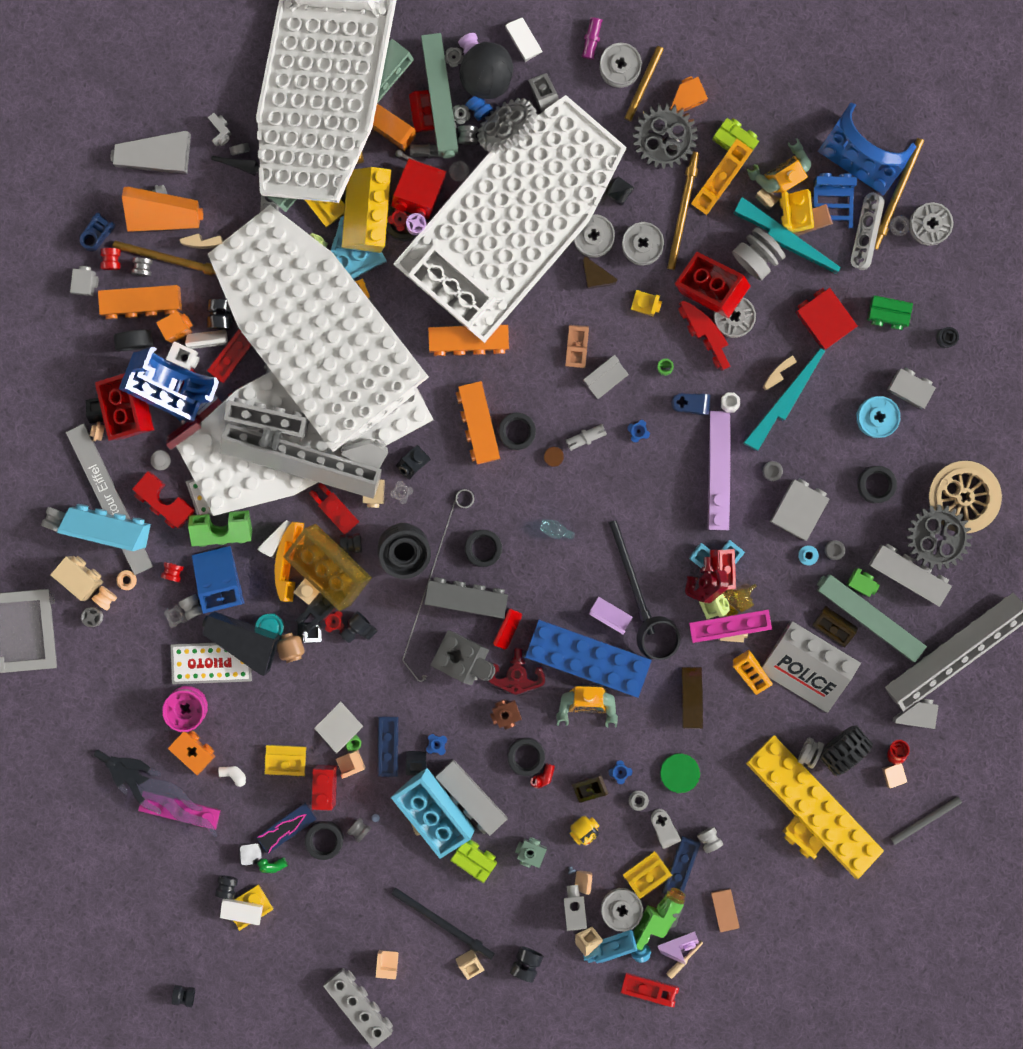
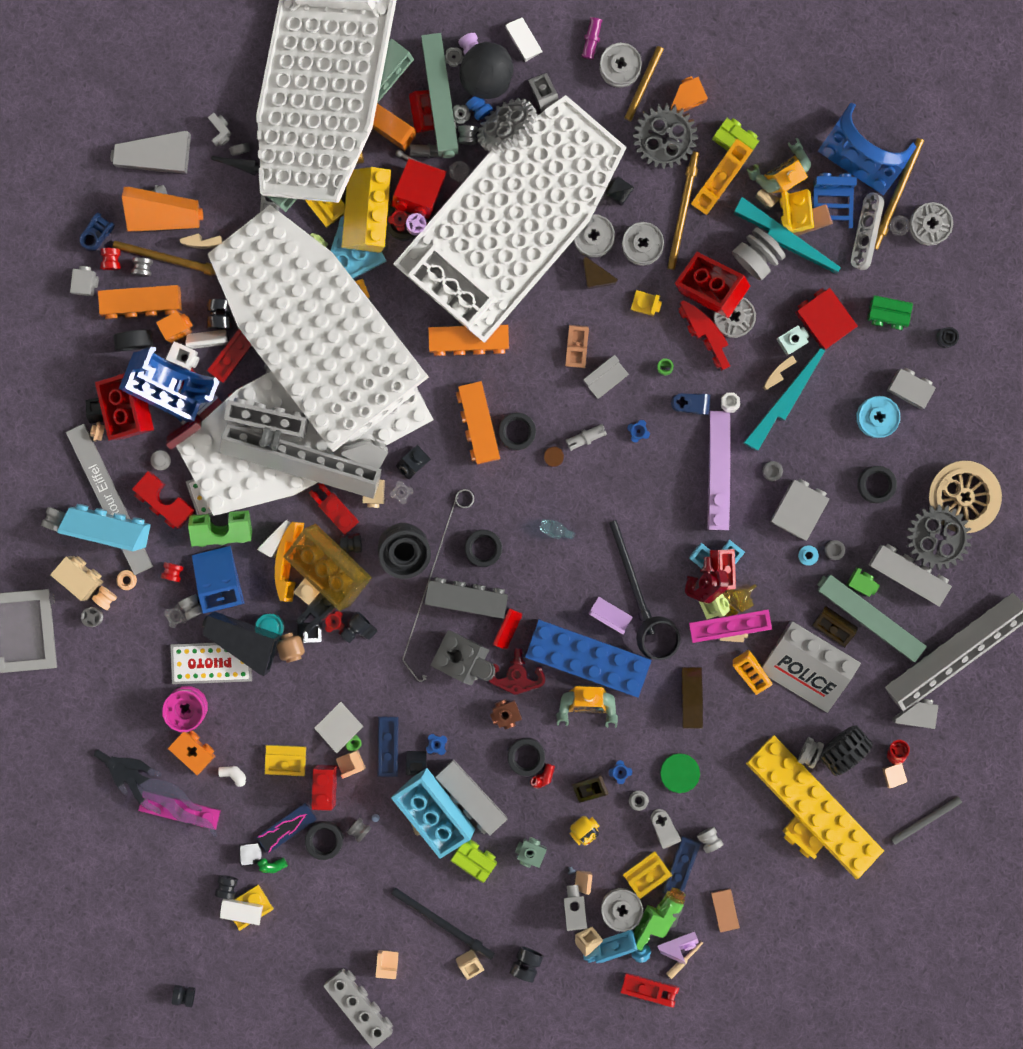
(786, 340): none -> light aqua brick

